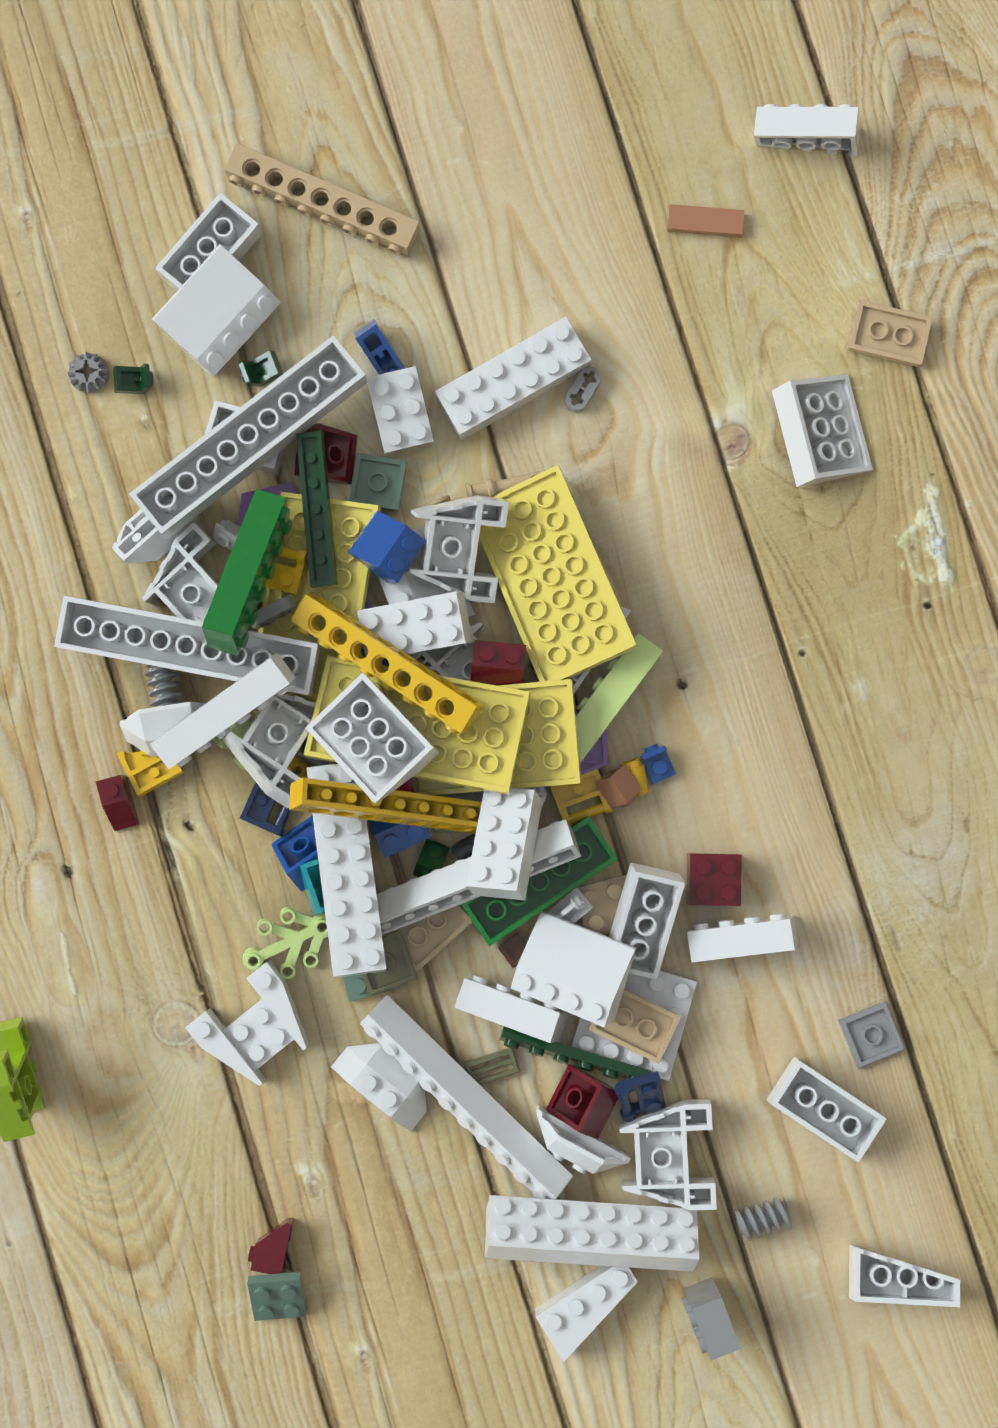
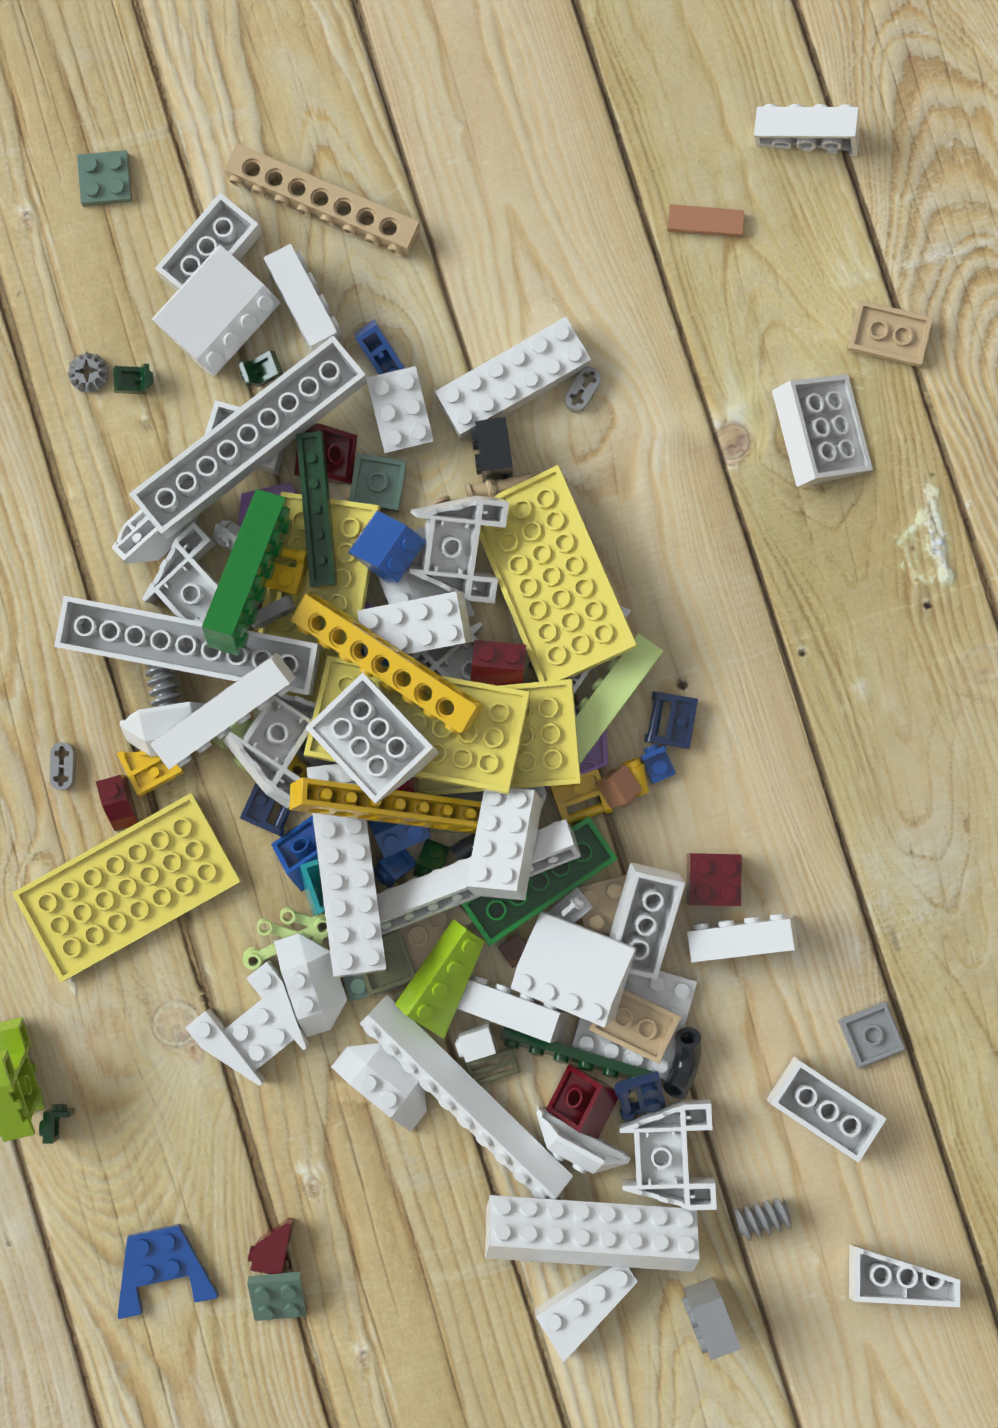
(50, 1125): none -> dark green bracket
(56, 766): none -> light grey beam
(104, 178): none -> sand green plate
(126, 887): none -> light yellow plate
(160, 1257): none -> blue wing
(301, 296): none -> white brick
(310, 983): none -> white wedge
(394, 867): none -> blue bracket
(441, 979): none -> lime wedge
(475, 1043): none -> white brick
(494, 449): none -> black brick
(679, 722): none -> dark blue plate
(684, 1064): none -> black cylinder

